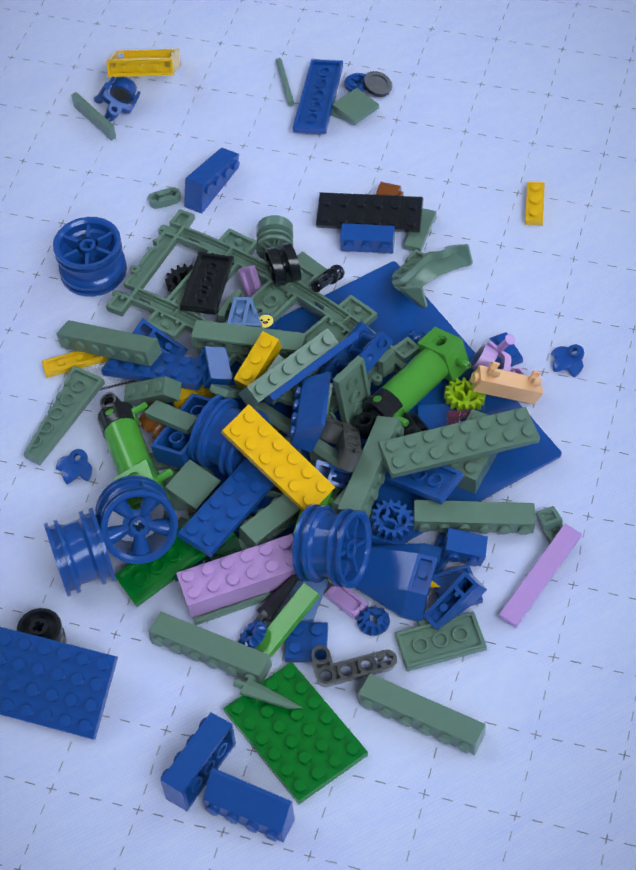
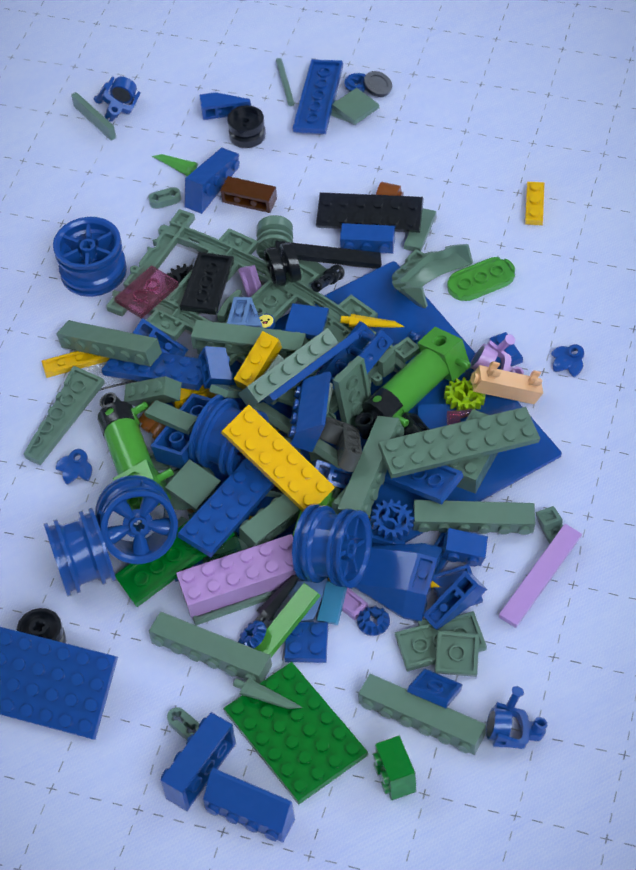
(143, 62): yellow window -> none
(146, 291): none -> clear pink tile
(183, 166): none -> bright green bar
(187, 720): none -> sand green beam
(220, 105): none -> blue slope
(246, 126): none -> black wheel
(248, 194): none -> reddish brown brick
(307, 319): none -> blue tile
(332, 604): none -> dark azure tile
(335, 255): none -> black tile
(354, 319): none -> yellow bar
(354, 663): dark grey beam -> none
(395, 768): none -> green brick
(435, 688): none -> blue tile
(457, 653): none -> sand green tile
(481, 279): none -> bright green tile
(500, 723): none -> blue piece

